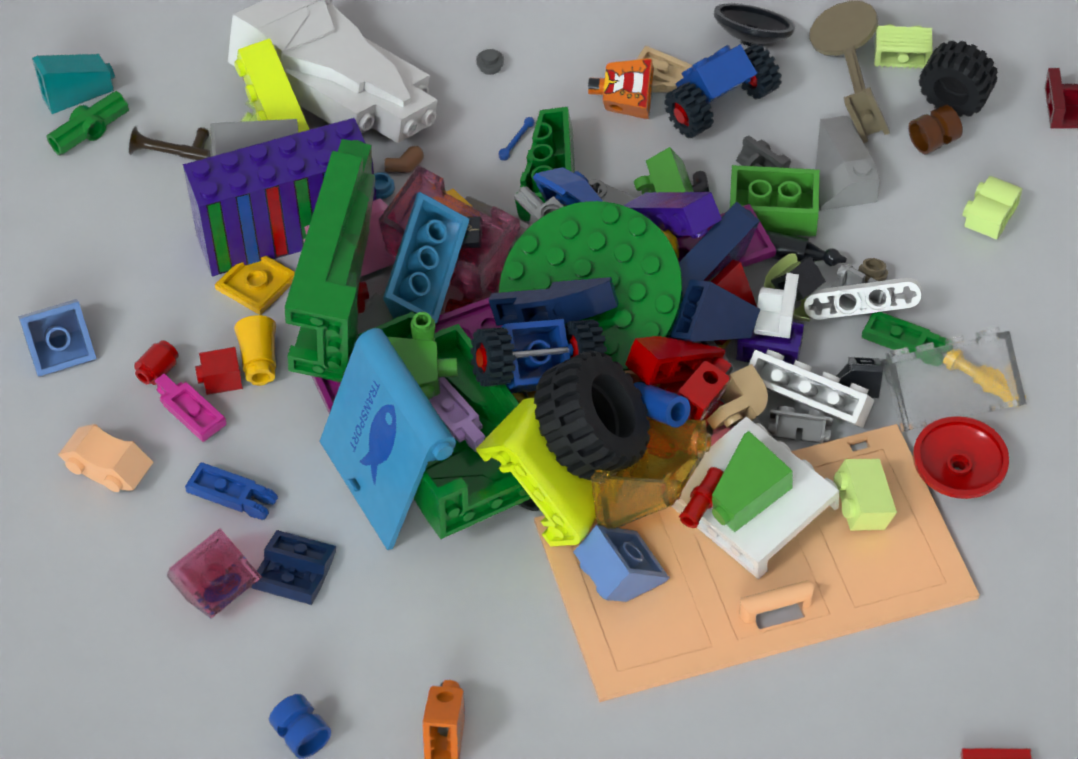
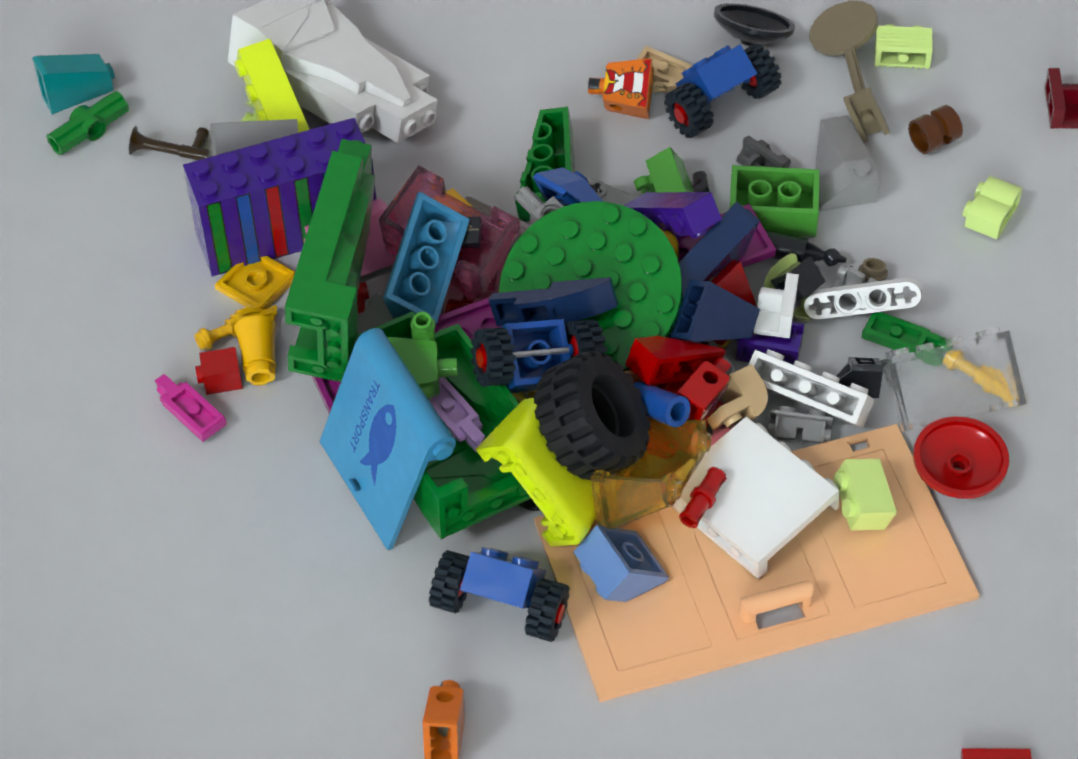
(57, 337): medium blue slope -> none
(105, 458): light nougat brick -> none
(155, 362): red brick -> none
(206, 338): none -> yellow piece
(213, 574): clear pink slope -> none
(230, 490): blue hinge -> none
(294, 567): dark blue slope -> none
(302, 730): blue wheel -> none
(384, 185): dark azure plate -> none
(407, 162): medium nougat arm -> none
(490, 61): dark grey plate -> none
(503, 580): none -> brick
(504, 153): blue hinge -> none
(749, 483): bright green slope -> none
(958, 77): black tyre -> none

